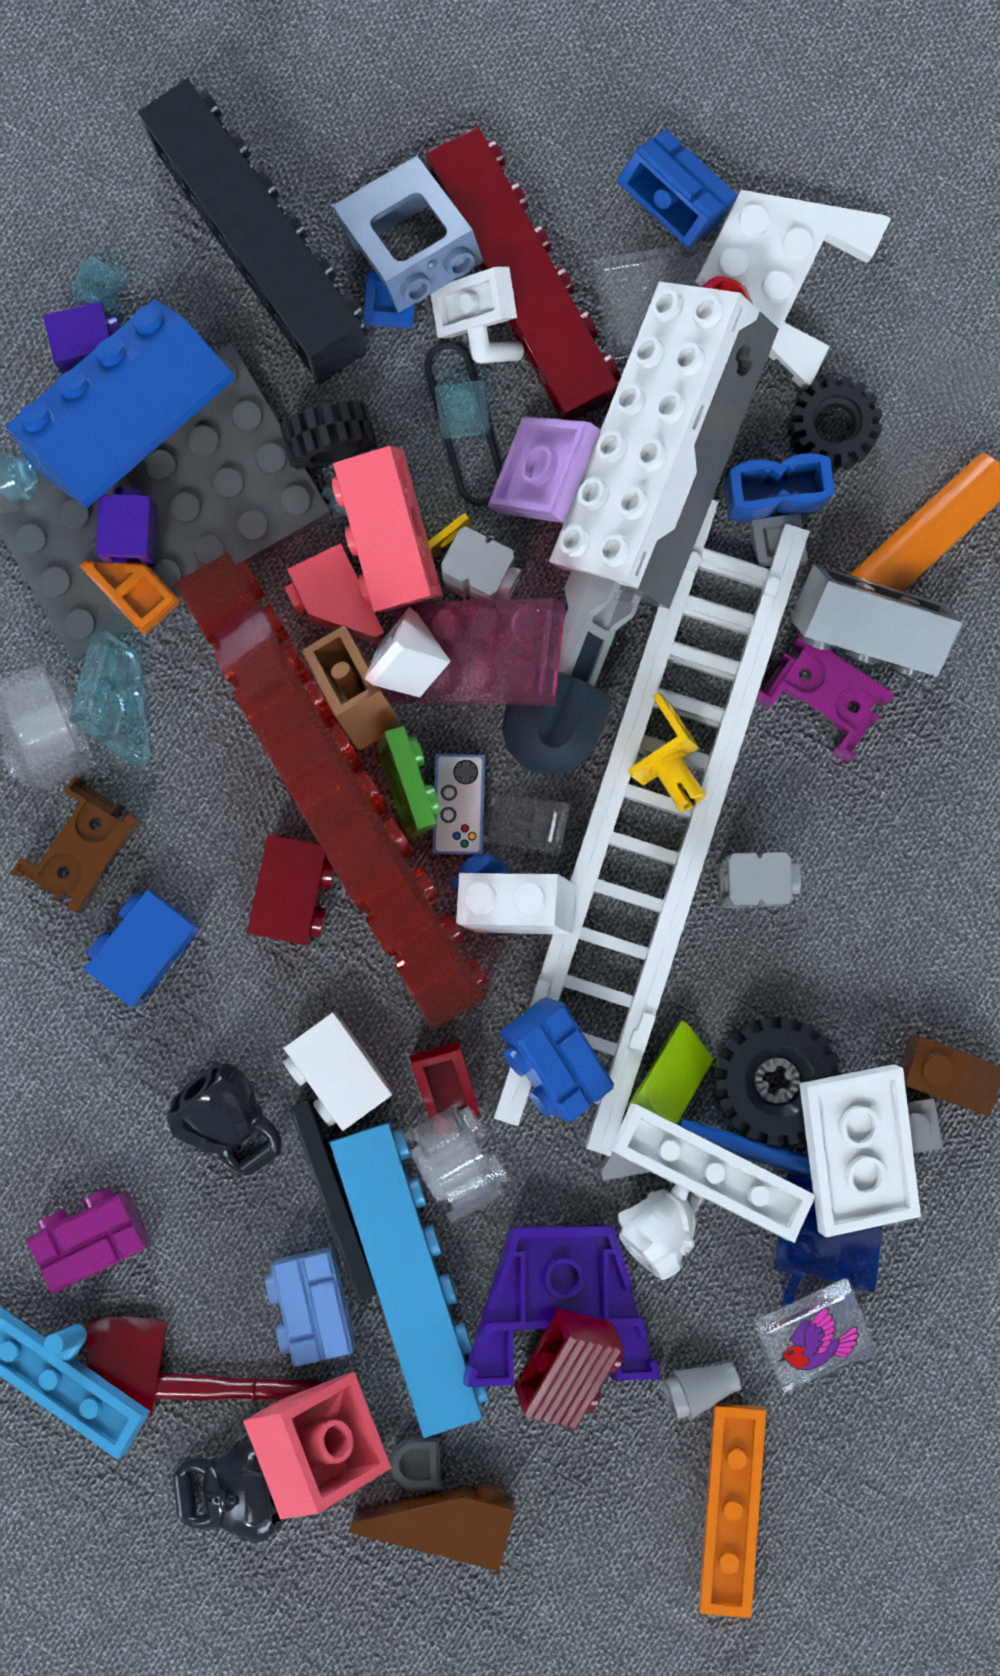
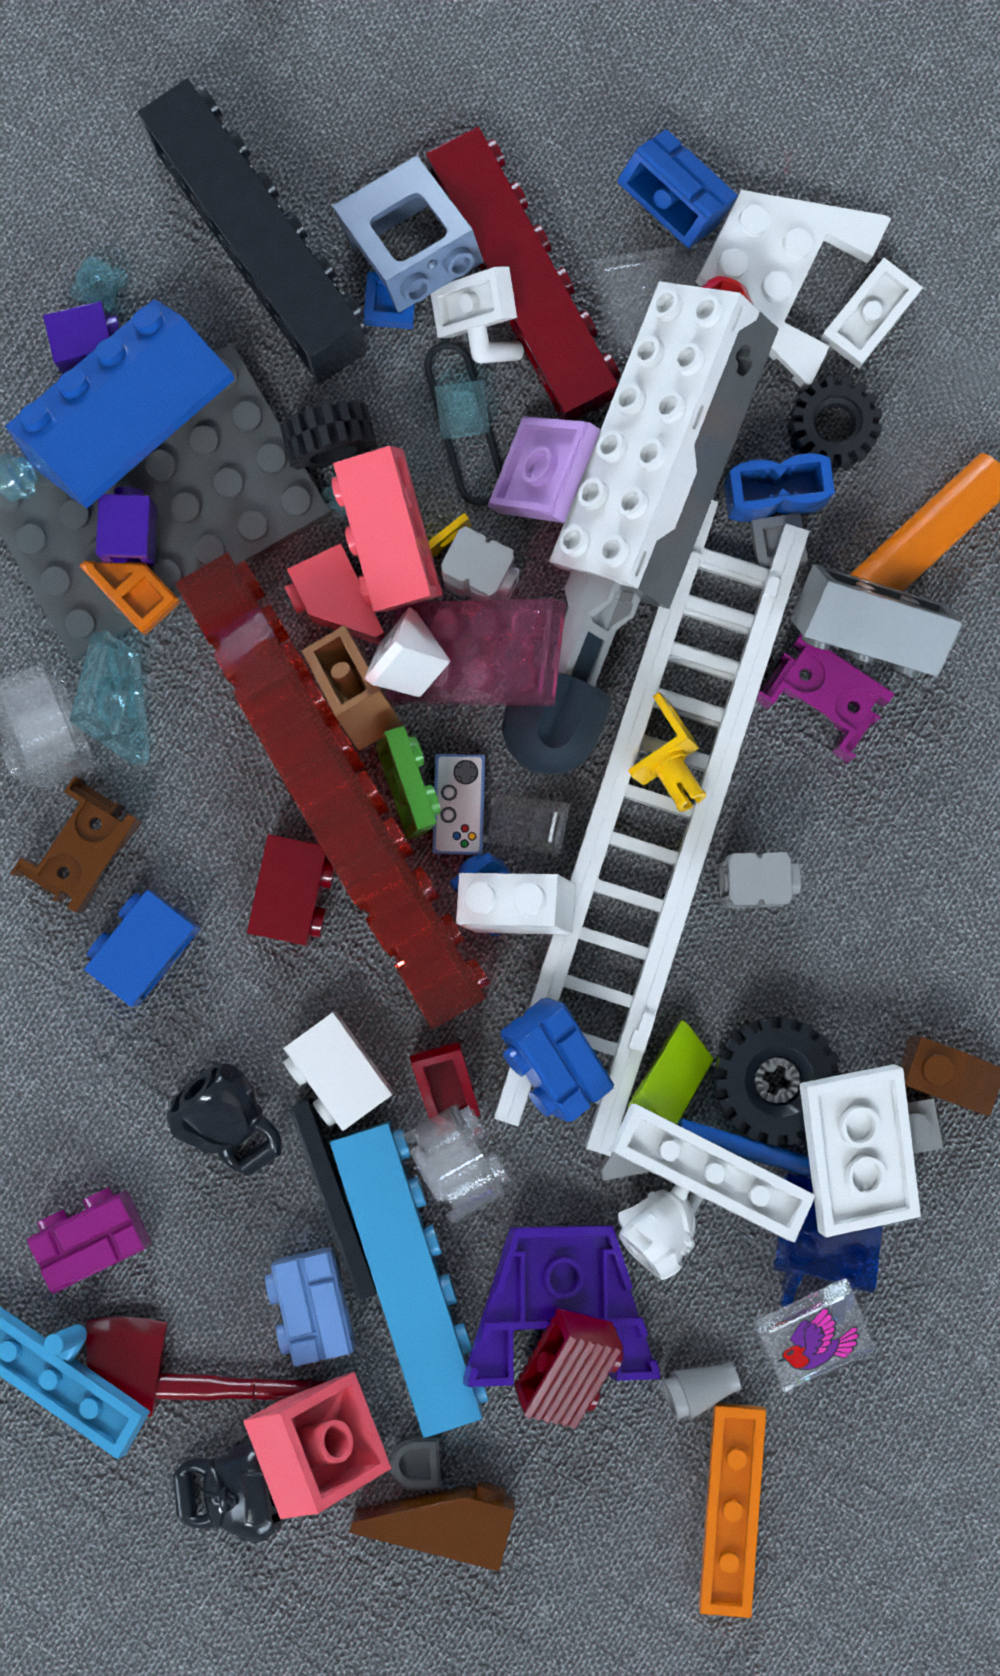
(871, 313): none -> white plate

